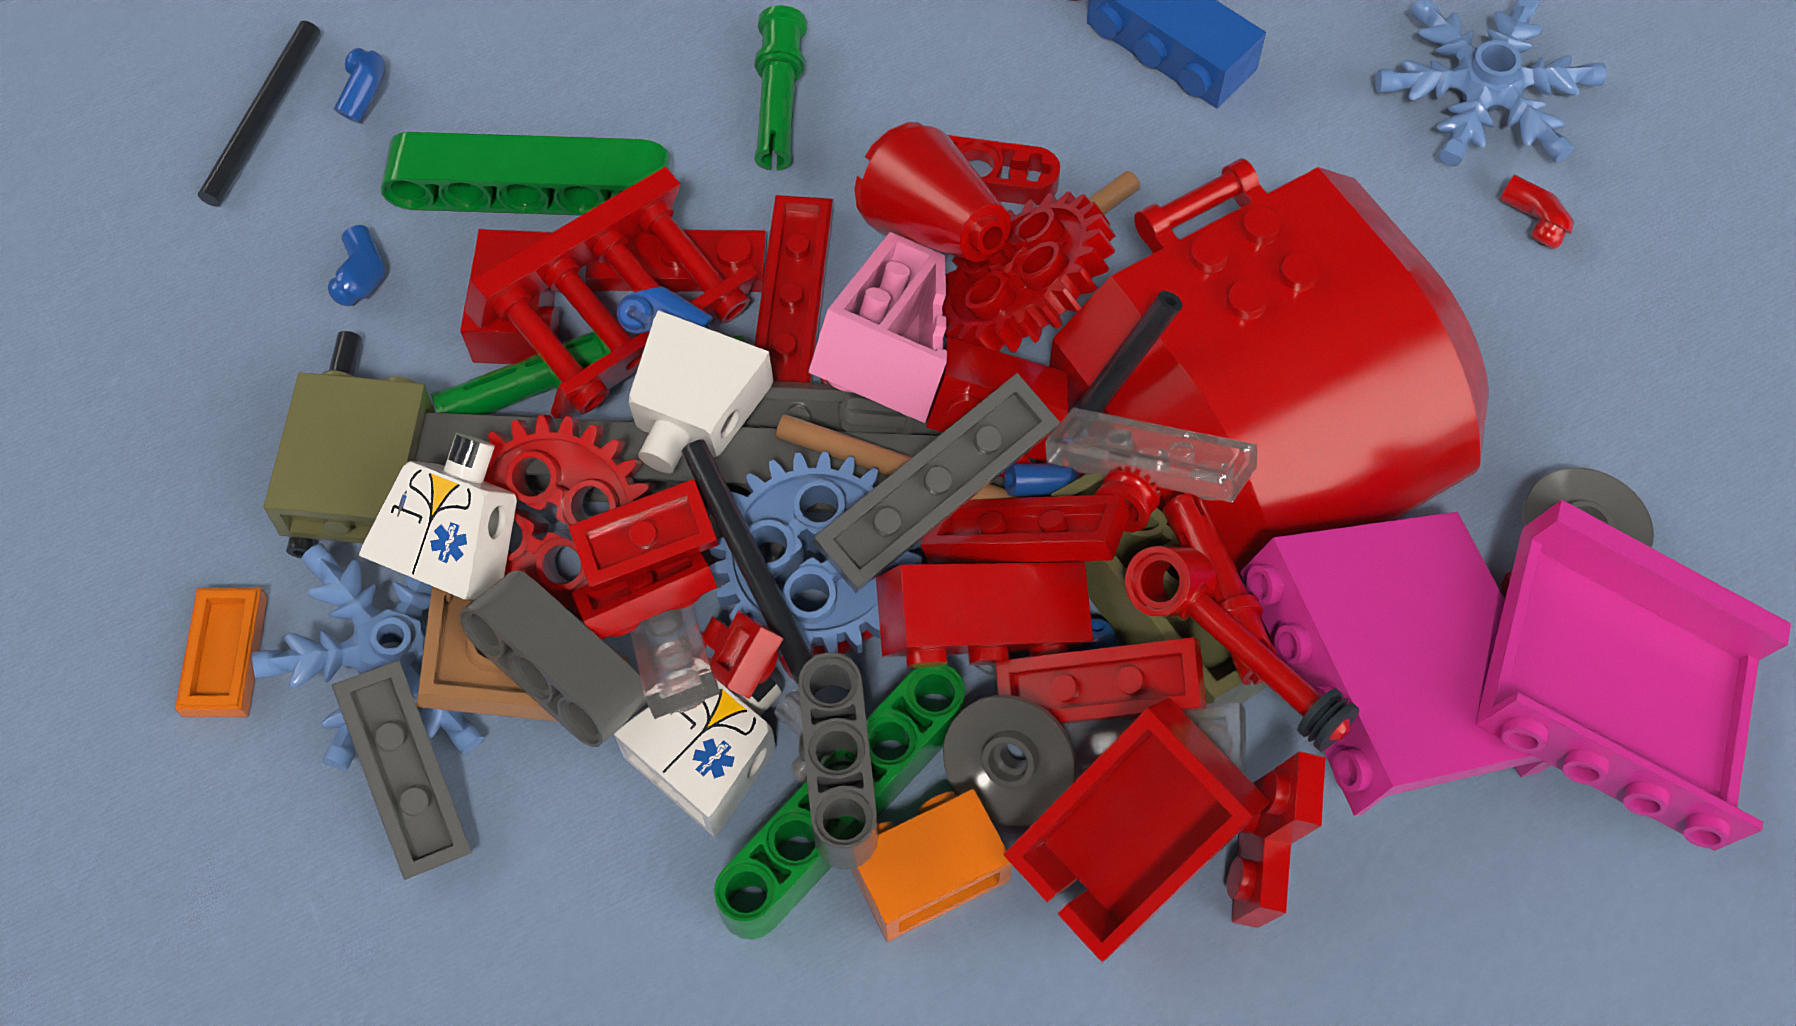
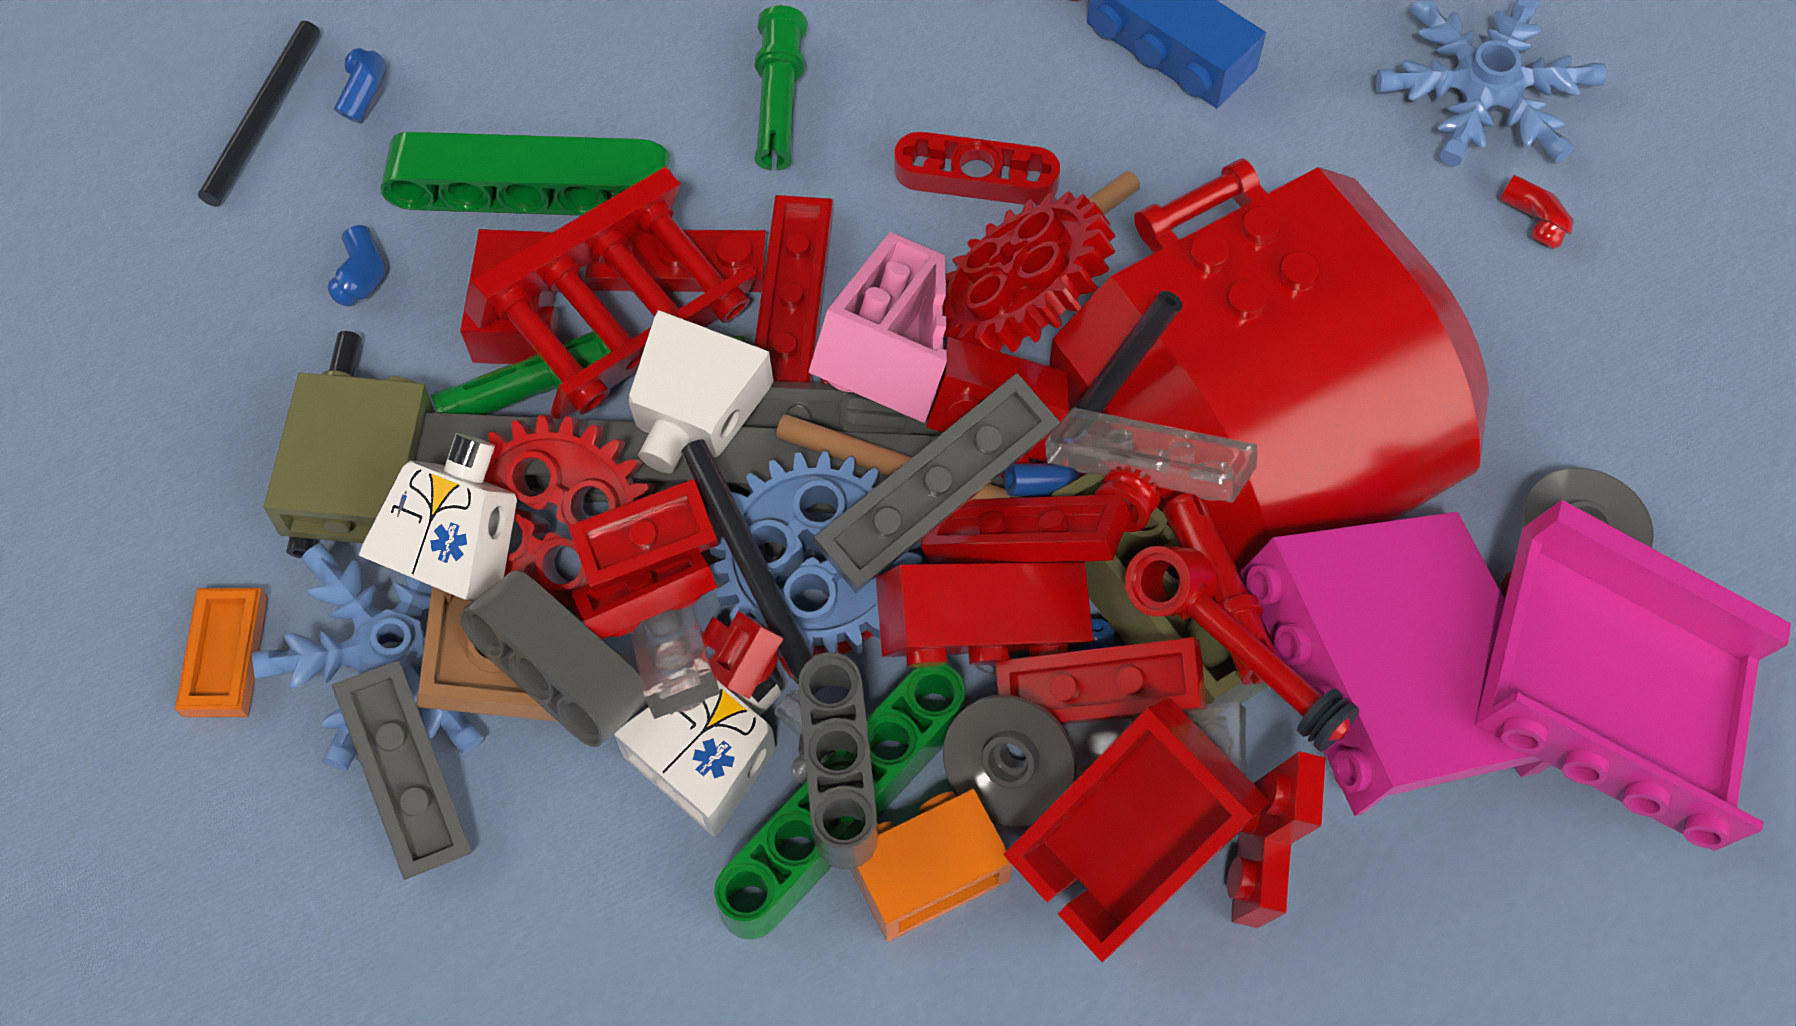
(640, 308): blue arm -> none
(930, 194): red cone -> none

